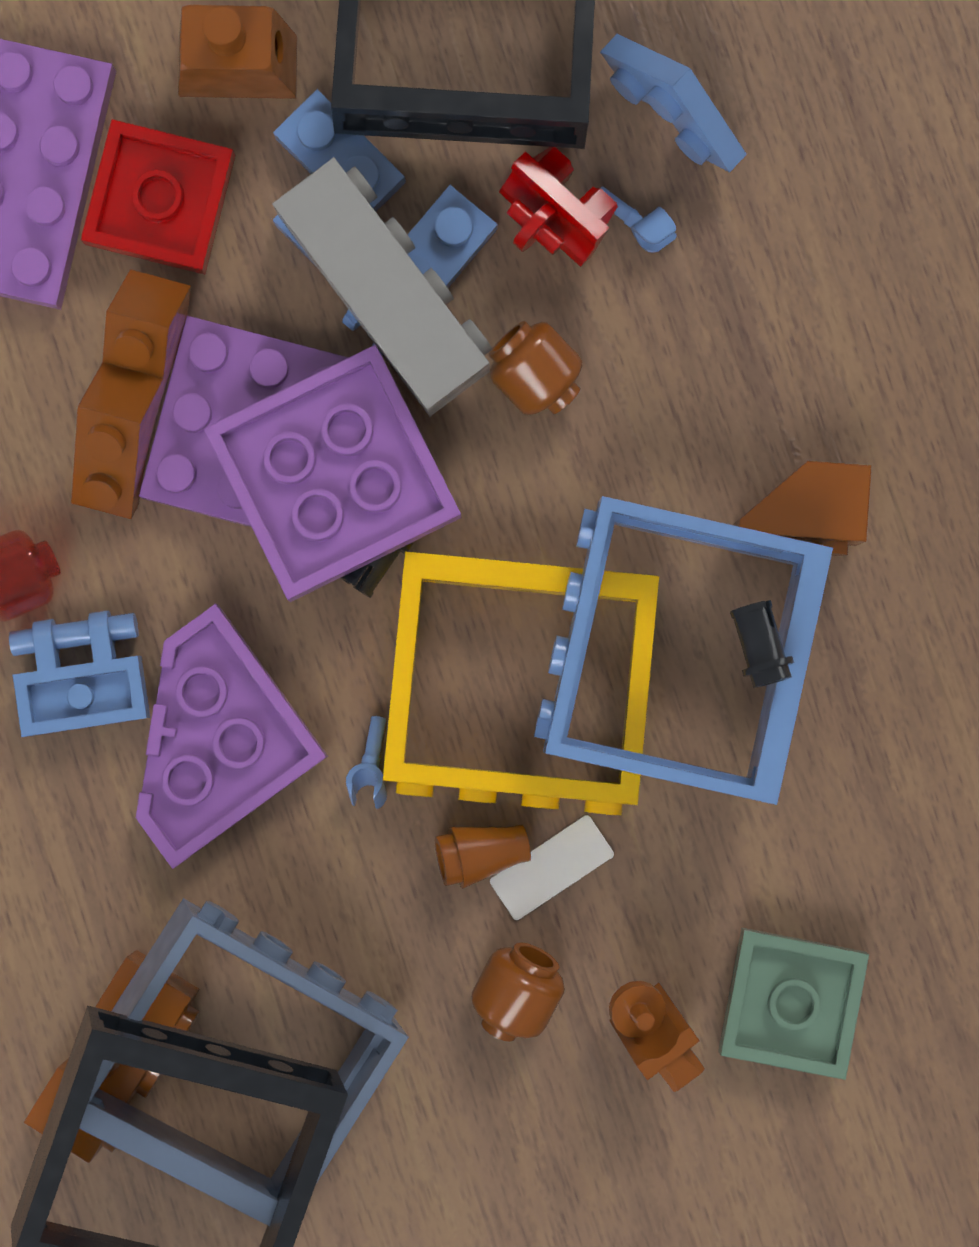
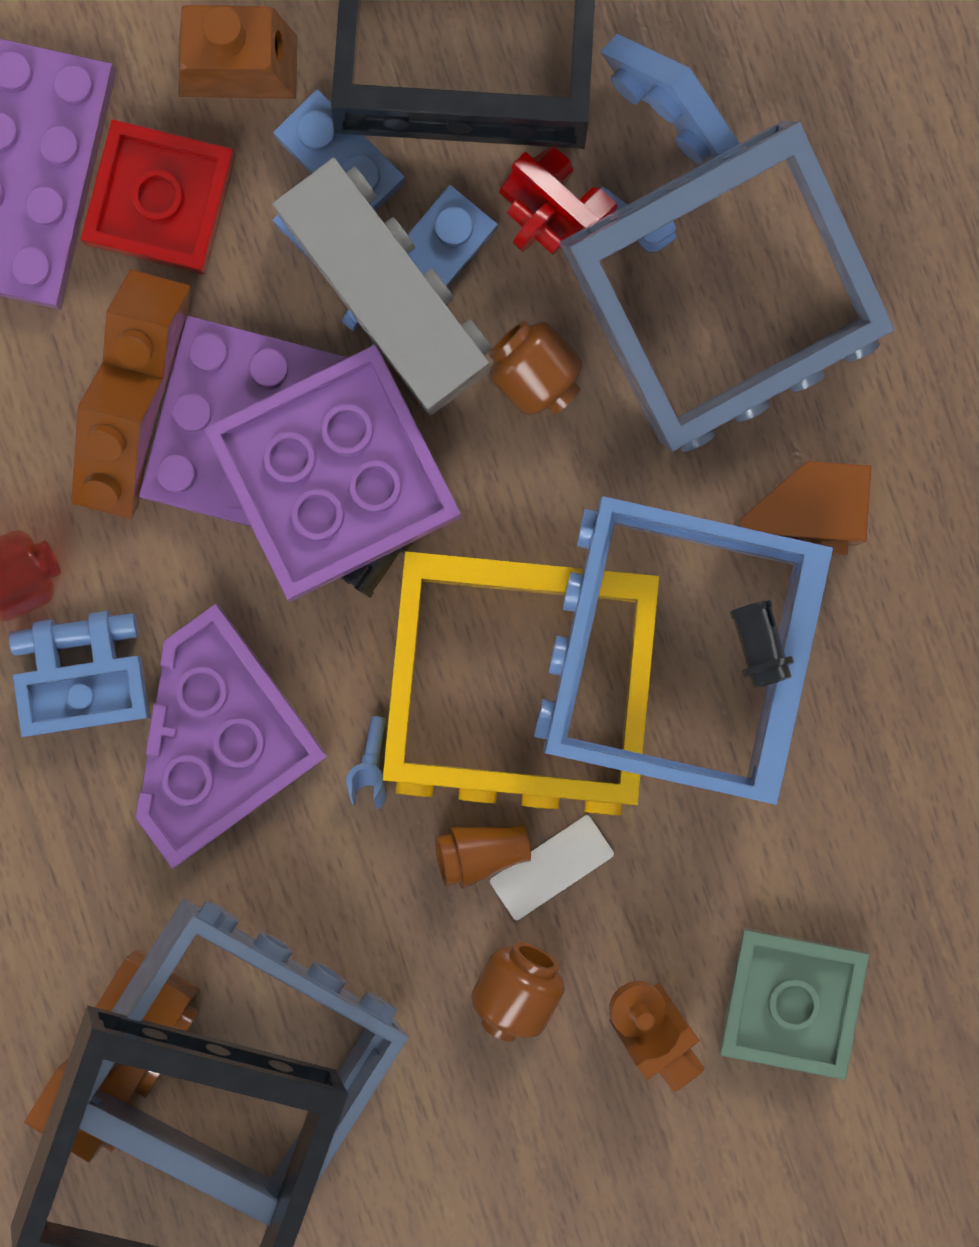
(680, 196): none -> sand blue window

